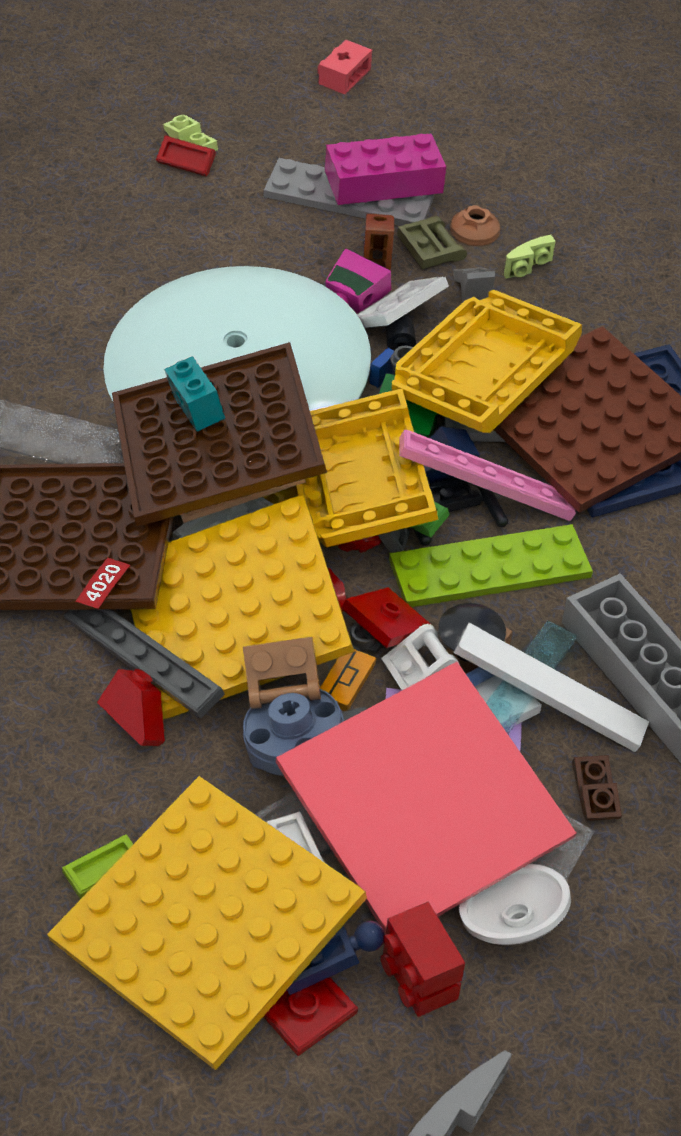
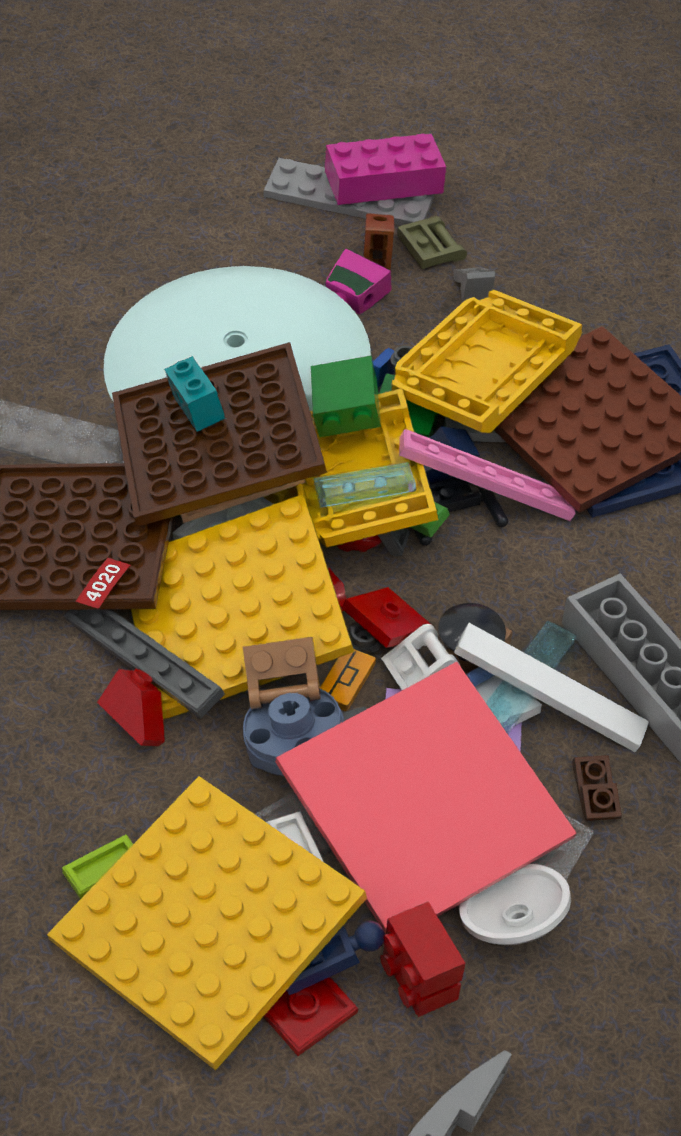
(186, 155): red tile -> none
(189, 130): yellowish green slope -> none
(344, 66): coral brick -> none
(345, 396): none -> green brick
(364, 484): none -> clear light blue tile
(400, 333): black brick -> none
(401, 301): white tile -> none
(474, 231): nougat piece -> none
(490, 565): lime plate -> none
(522, 258): yellowish green slope -> none

